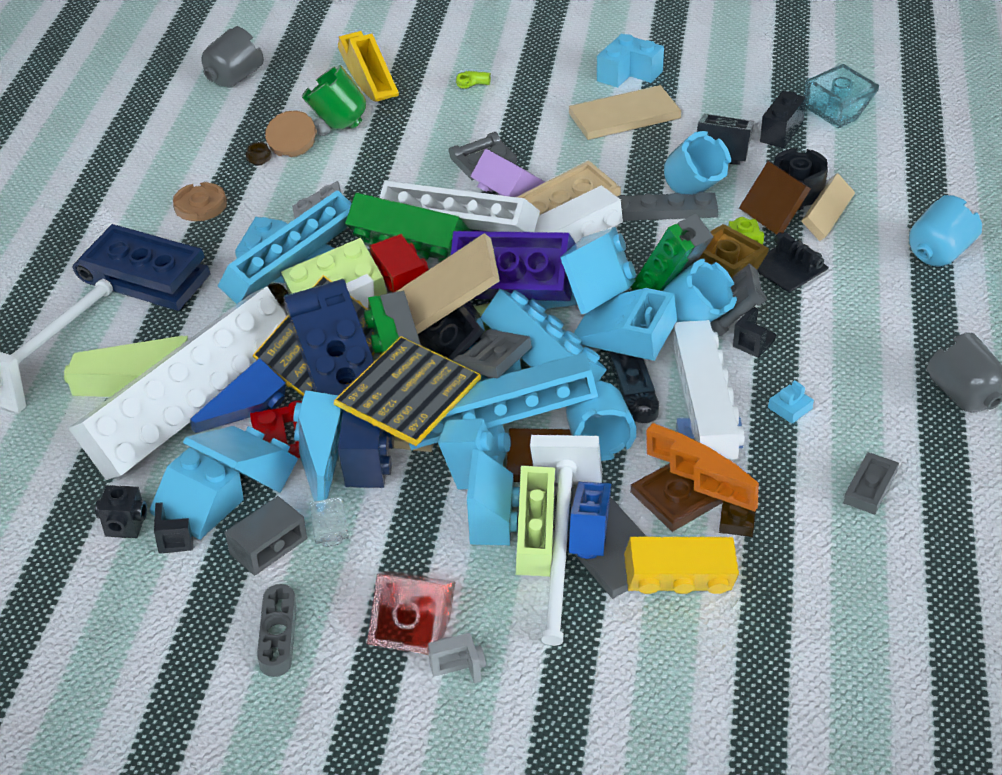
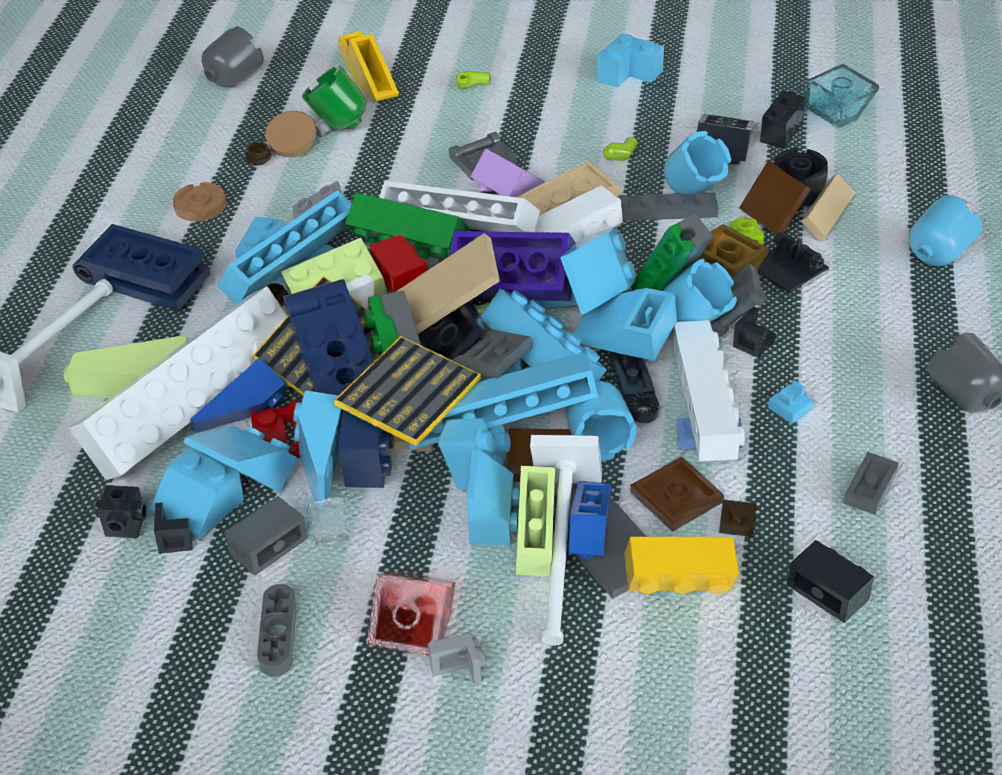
(620, 151): none -> lime arm
(624, 112): tan tile -> none
(710, 470): orange slope -> none
(830, 581): none -> black brick

